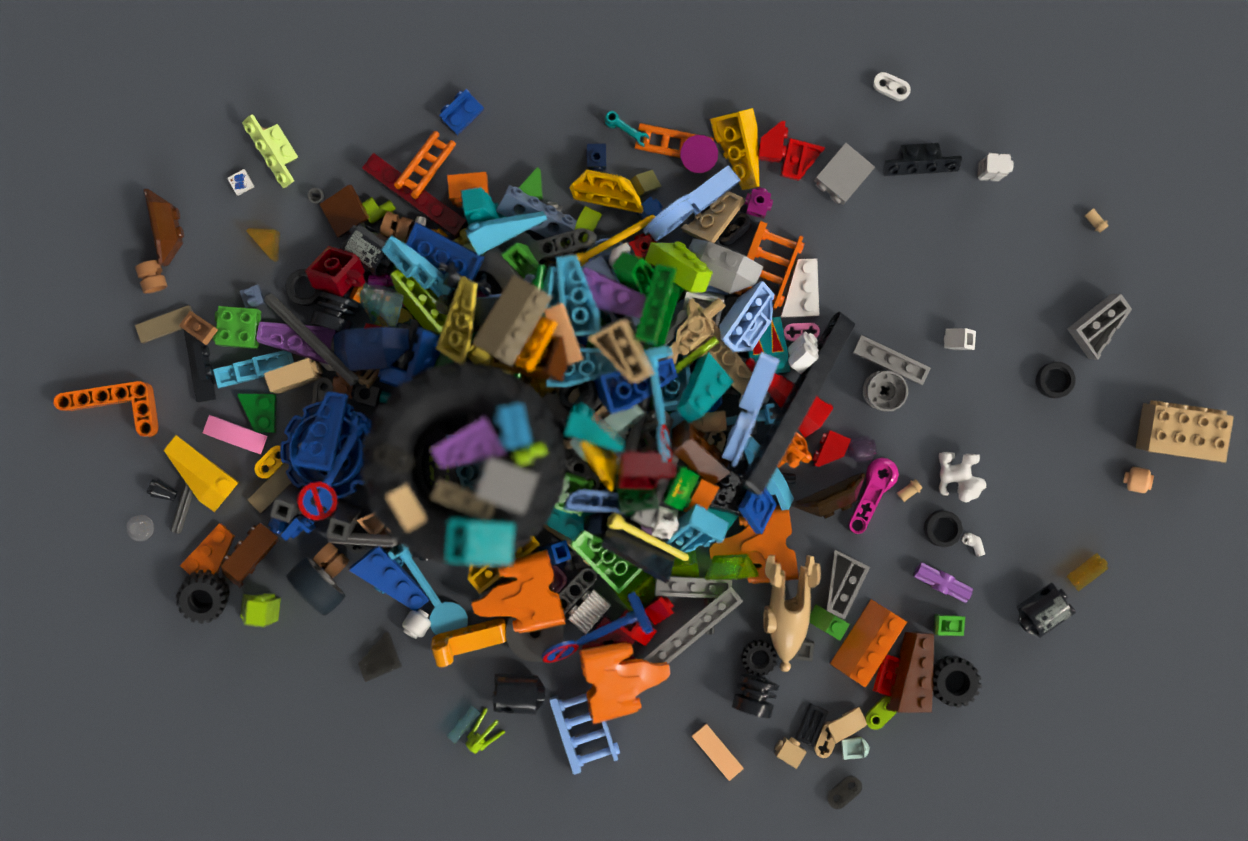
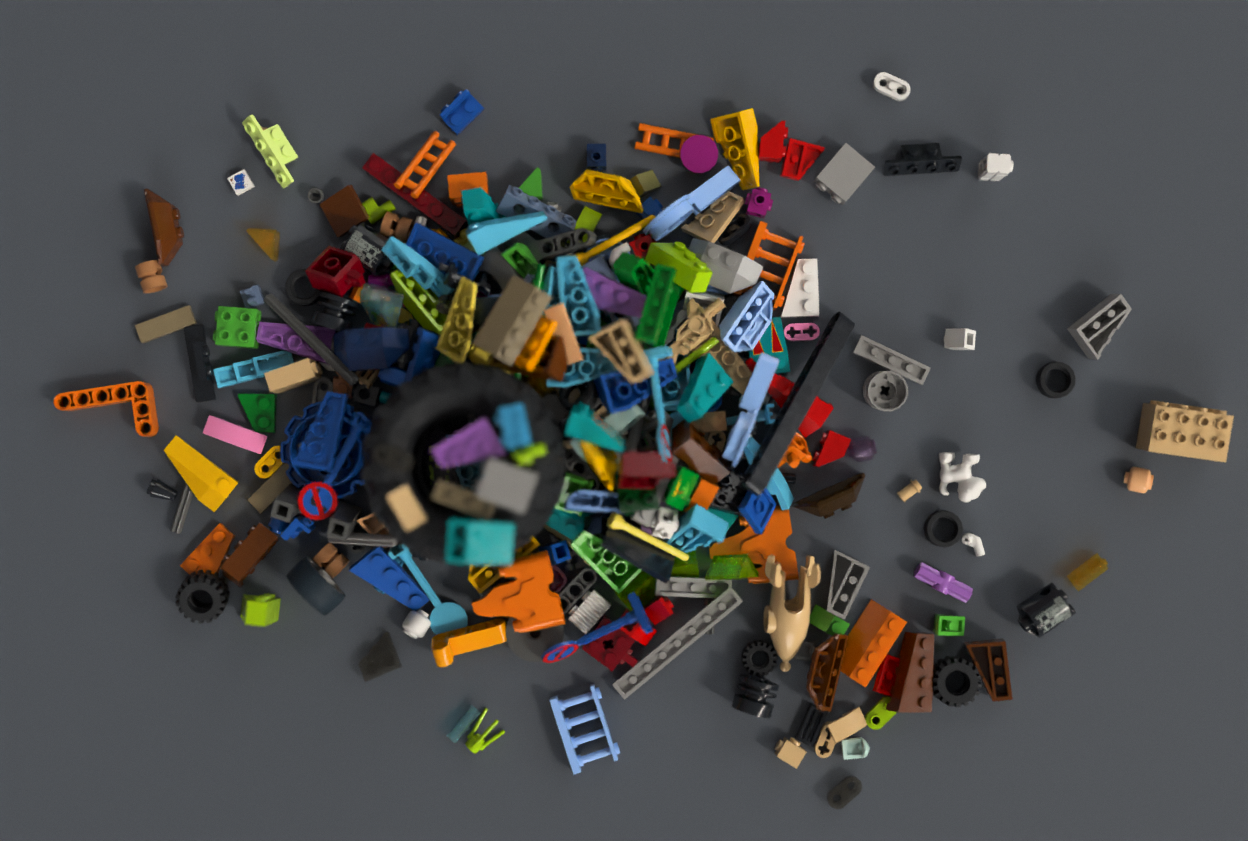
(140, 528): clear brick -> none
(198, 327): medium nougat plate -> none
(517, 693): black cylinder -> none
(617, 681): orange rock -> none
(625, 127): teal brick -> none
(717, 752): light nougat tile -> none
(803, 352): white brick -> none
(825, 671): none -> reddish brown wedge
(874, 490): dark pink beam -> none
(993, 667): none -> reddish brown wedge
(1096, 220): tan pin -> none

